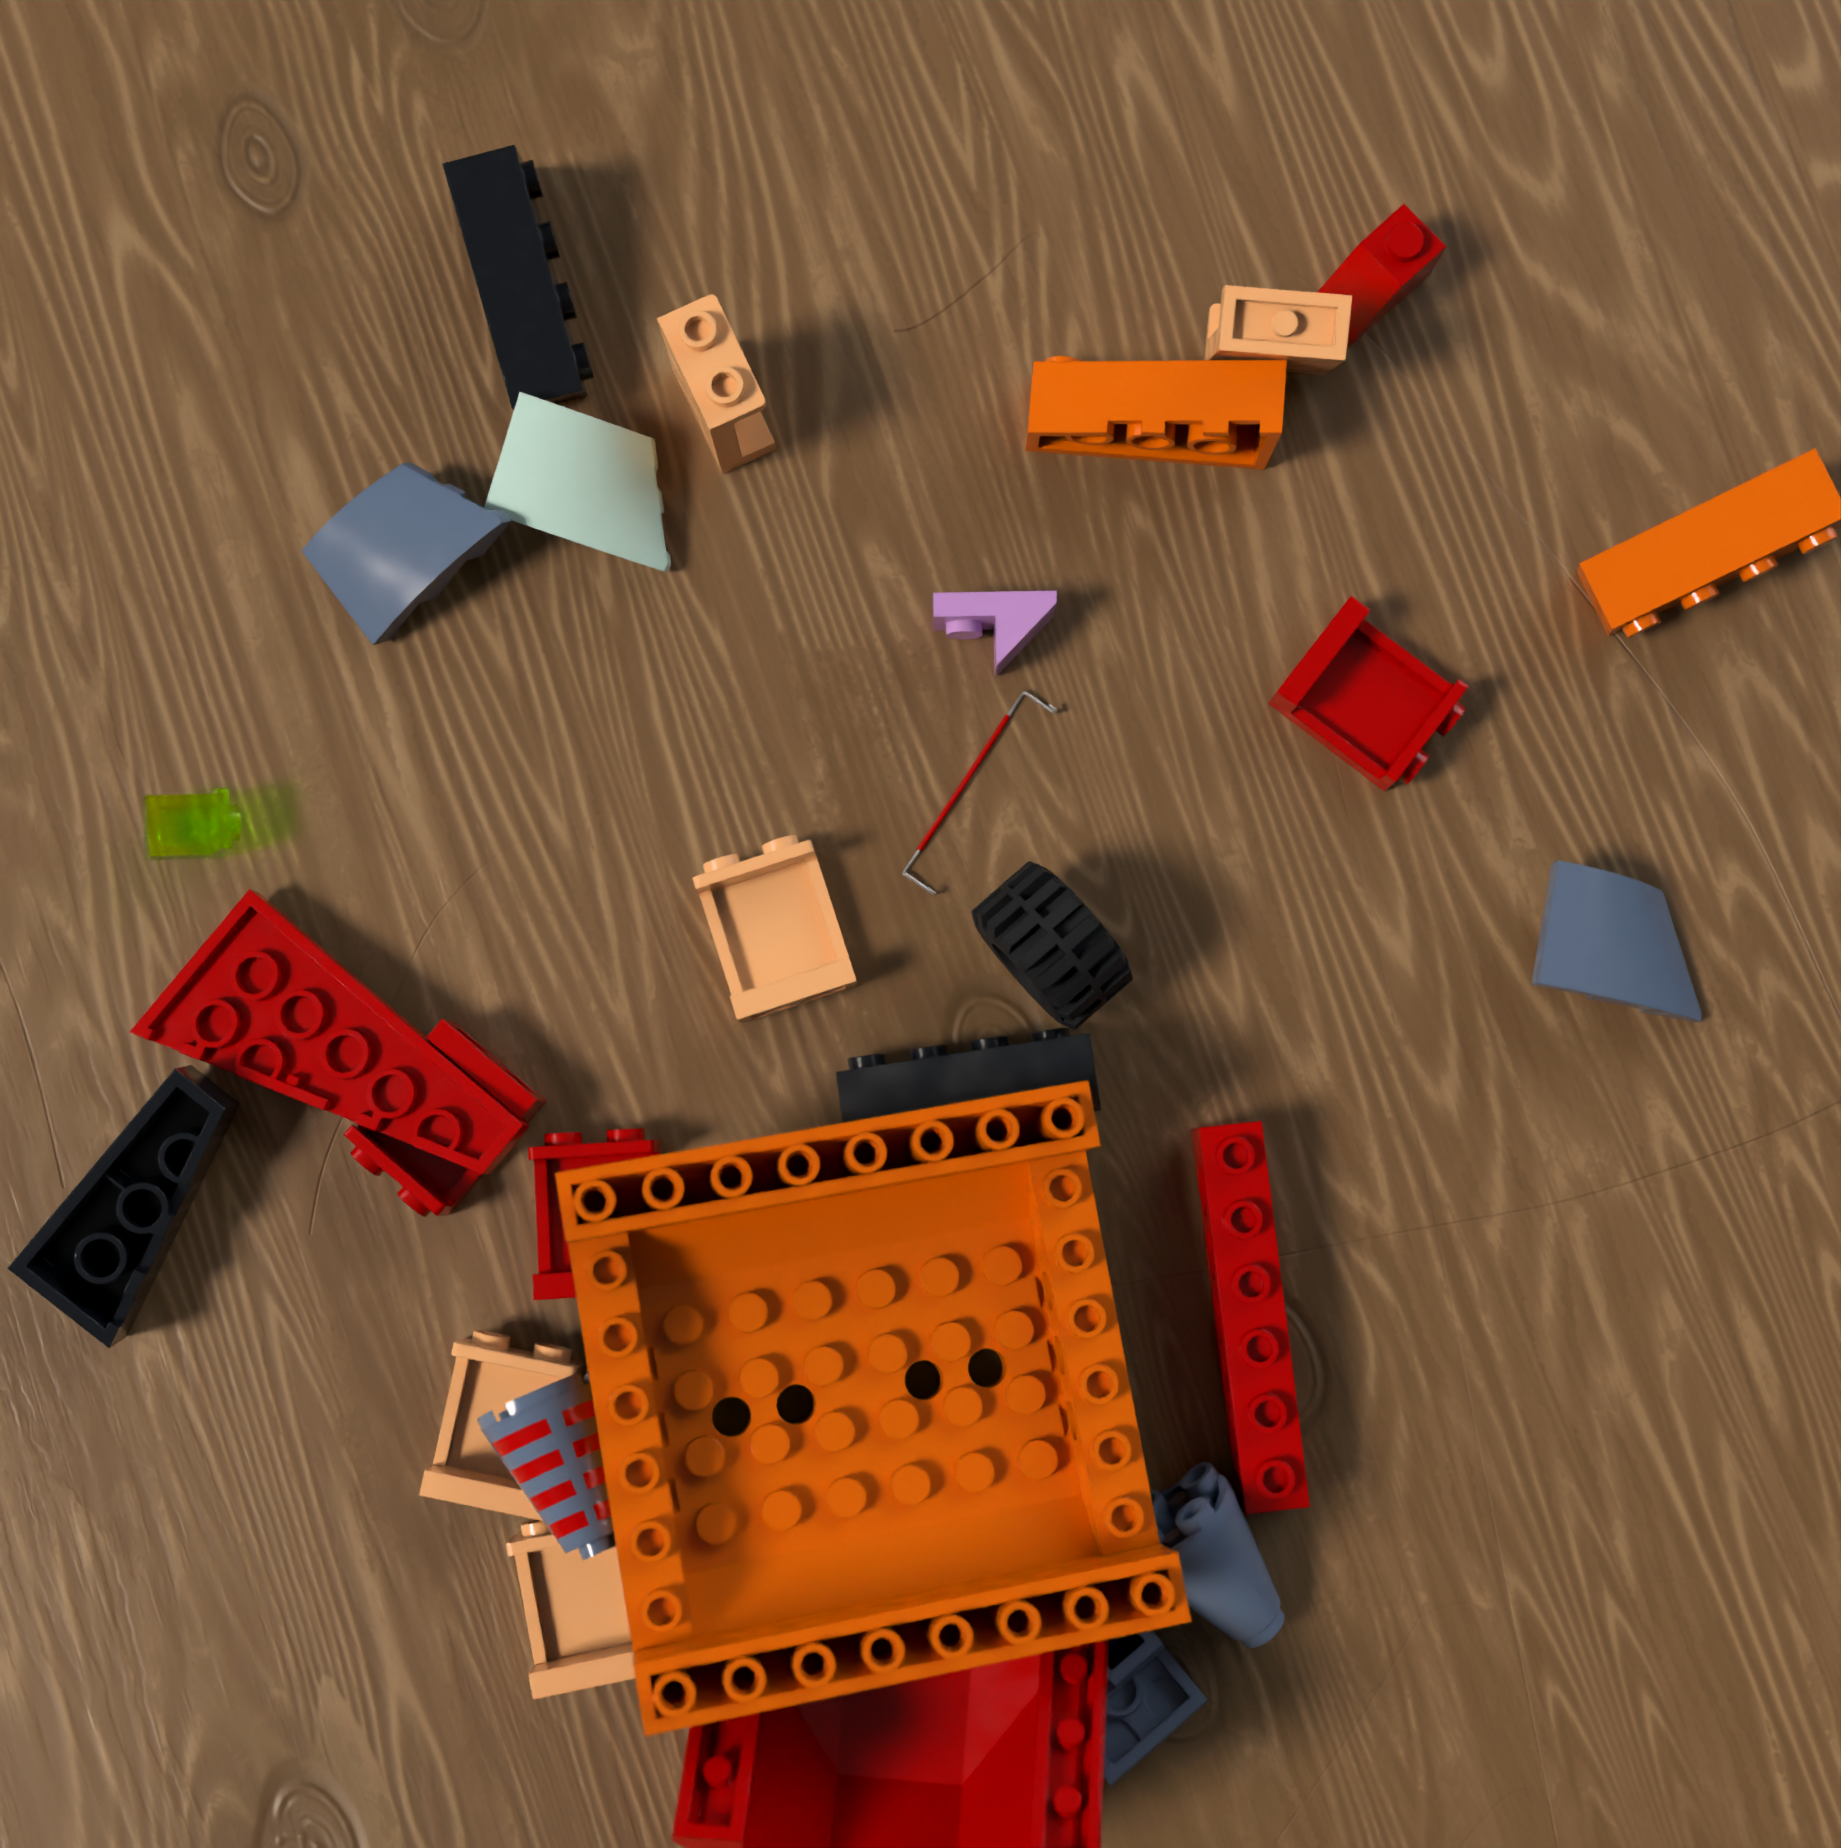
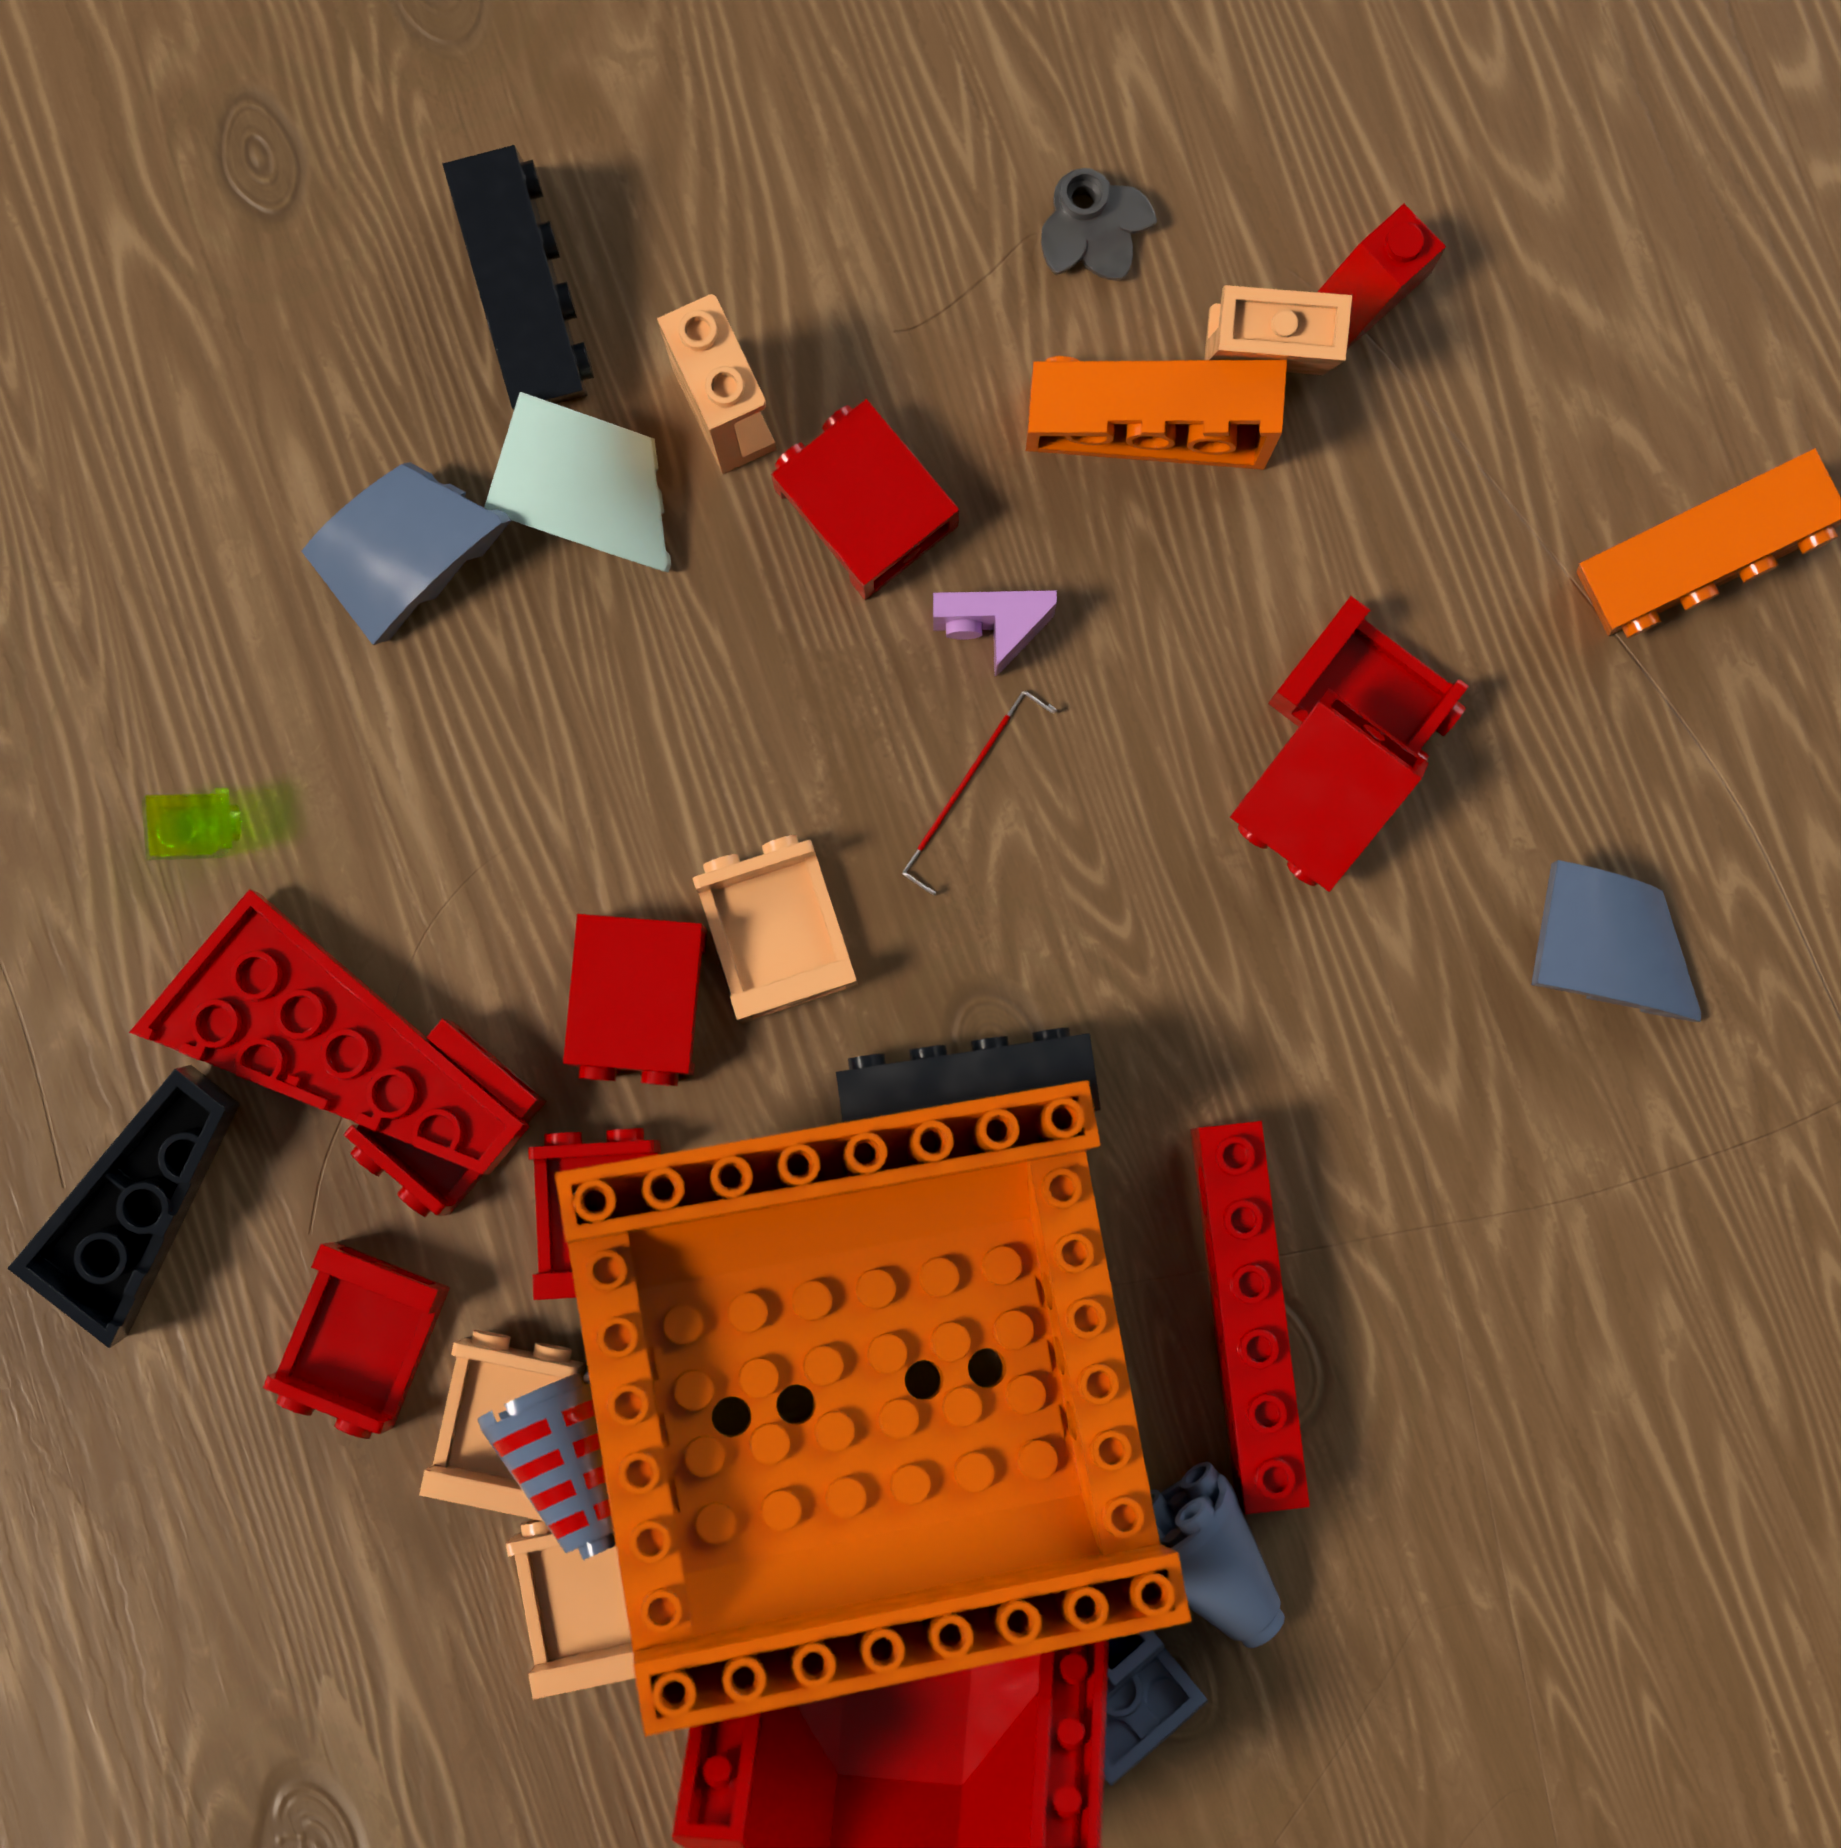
(357, 1341): none -> red panel
(633, 998): none -> red panel
(865, 496): none -> red panel
(1052, 944): black tyre -> none
(1094, 234): none -> flat silver plate
(1328, 791): none -> red panel

